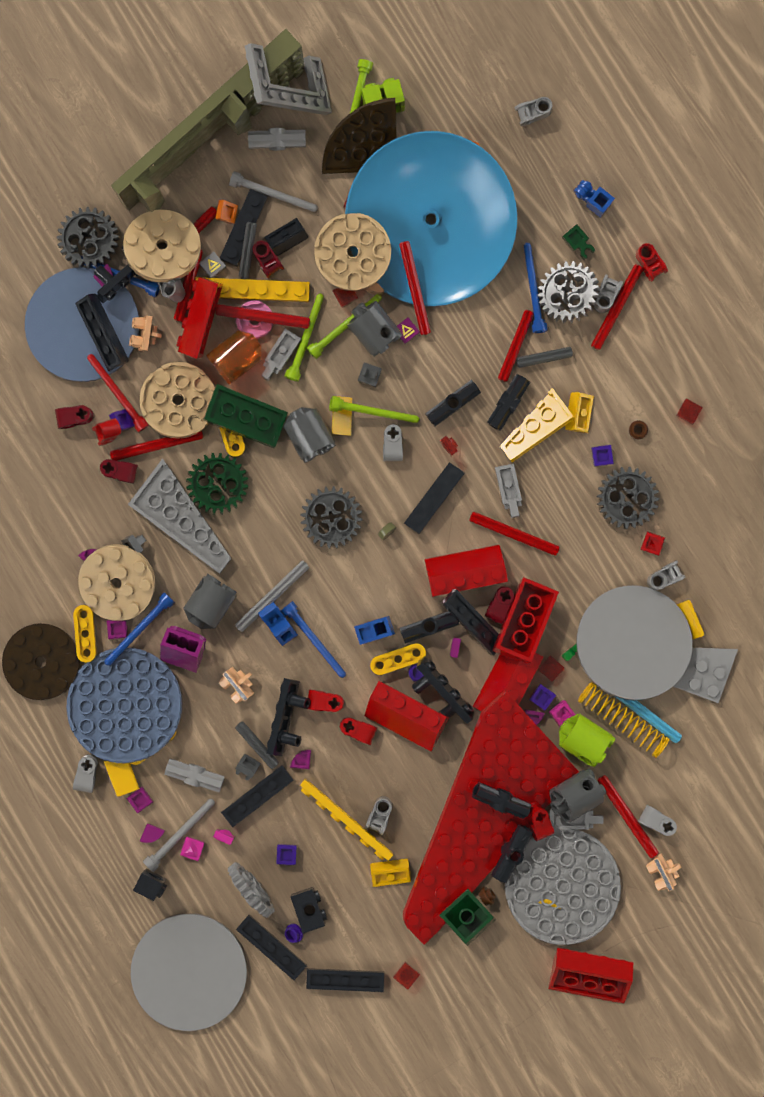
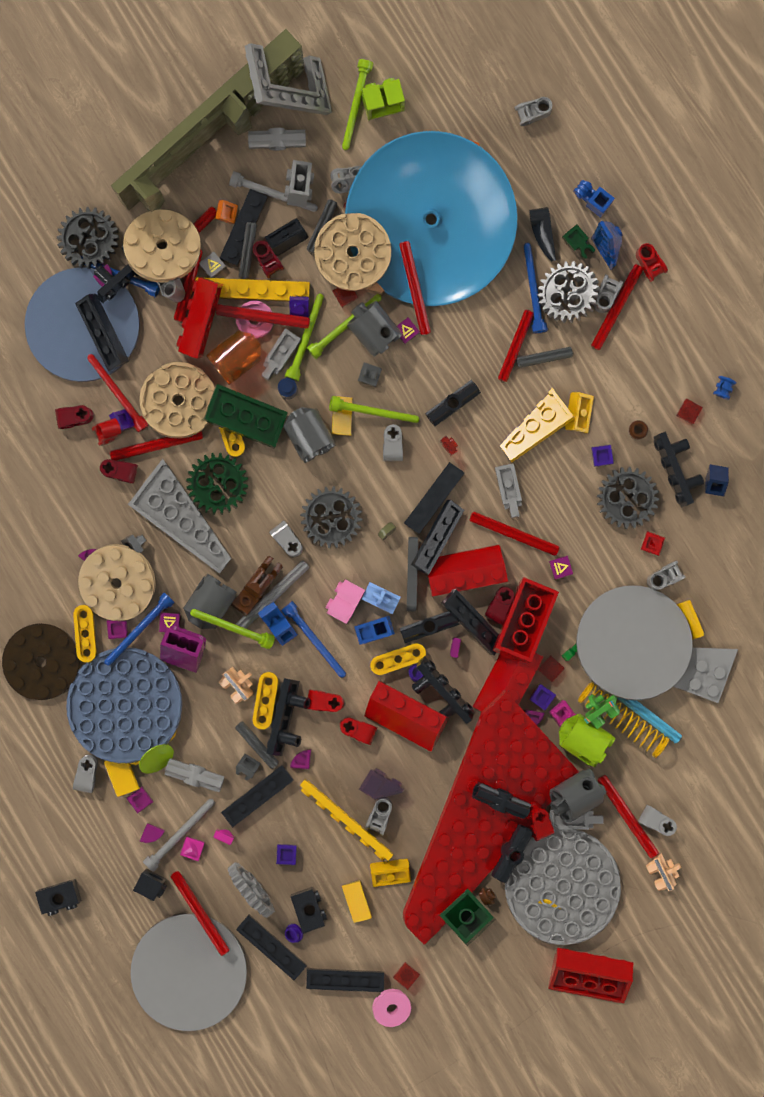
(67, 889): none -> black brick
(146, 333): light nougat hips -> none
(156, 758): none -> lime piece
(168, 620): none -> magenta tile
(199, 912): none -> red axle
(256, 587): none -> reddish brown plate
(264, 639): none -> lime piece
(265, 709): none -> yellow plate
(285, 536): none -> light grey piece
(287, 388): none -> dark blue brick
(299, 182): none -> light grey brick
(299, 306): none -> dark purple plate
(325, 217): none -> dark grey axle
(345, 602): none -> bright pink brick
(346, 178): none -> light grey piece
(356, 901): none -> yellow slope
(360, 136): dark brown plate -> none
(379, 786): none -> clear purple slope
(381, 598): none -> light blue hips
(394, 1017): none -> bright pink tile
(412, 575): none -> dark grey beam
(437, 537): none -> black plate
(508, 402): black piece -> none
(542, 231): none -> black piece
(561, 567): none -> magenta tile
(594, 715): none -> bright green hips
(608, 242): none -> blue wedge
(669, 462): none -> black plate
(716, 480): none -> dark blue brick
(724, 387): none -> blue bush

